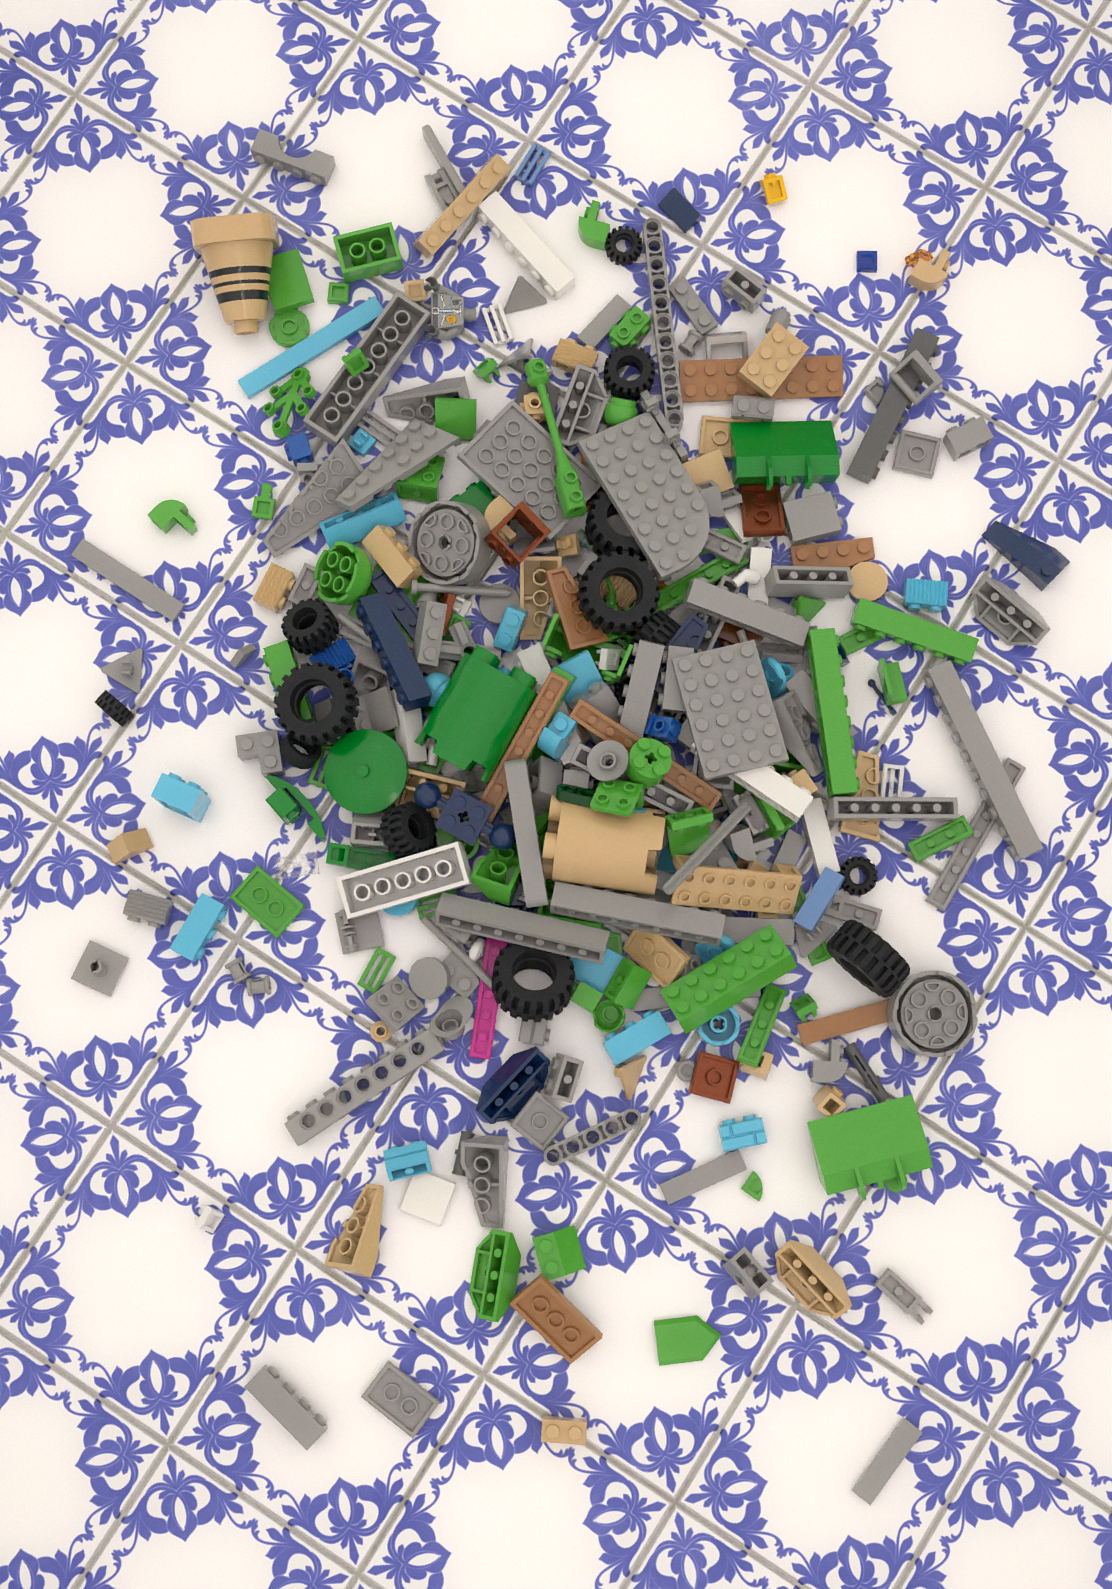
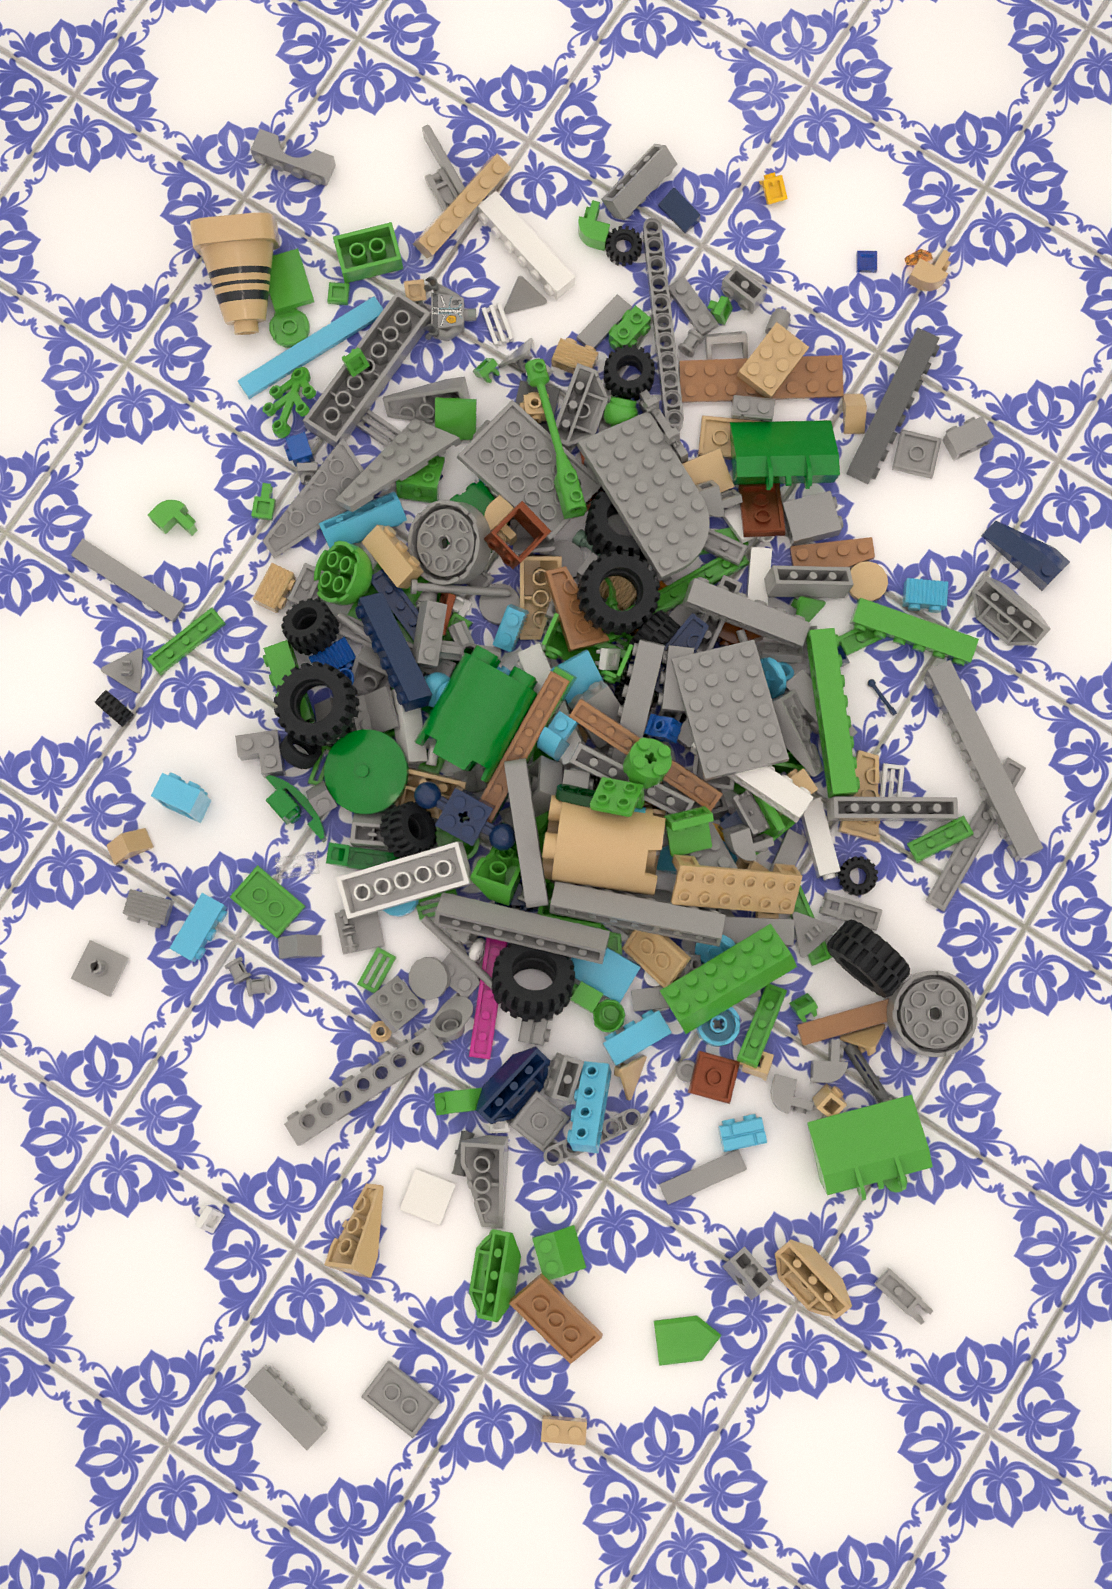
(186, 641): none -> bright green tile
(242, 655): light grey tile -> none
(300, 946): none -> light grey slope
(321, 799): none -> light grey brick
(362, 442): medium azure tile -> none
(407, 1160): medium azure brick -> none
(457, 1101): none -> bright green brick
(482, 580): none -> light grey tile
(499, 1127): none -> white tile
(540, 151): medium blue tile -> none
(568, 546): tan tile -> none
(590, 1107): none -> medium azure brick
(604, 753): light grey dish -> none
(627, 983): bright green panel -> none
(639, 181): none -> light grey brick
(706, 848): light grey axle -> none
(721, 309): none -> bright green tile
(746, 575): white arm -> none
(753, 1186): bright green tile -> none
(782, 1095): none -> light grey brick
(819, 899): medium blue tile -> none
(854, 413): none -> tan slope
(865, 1039): none -> tan piece
(874, 391): light grey tile -> none
(887, 1461): light grey tile -> none
(891, 682): bright green panel -> none
(924, 371): light grey tile -> none

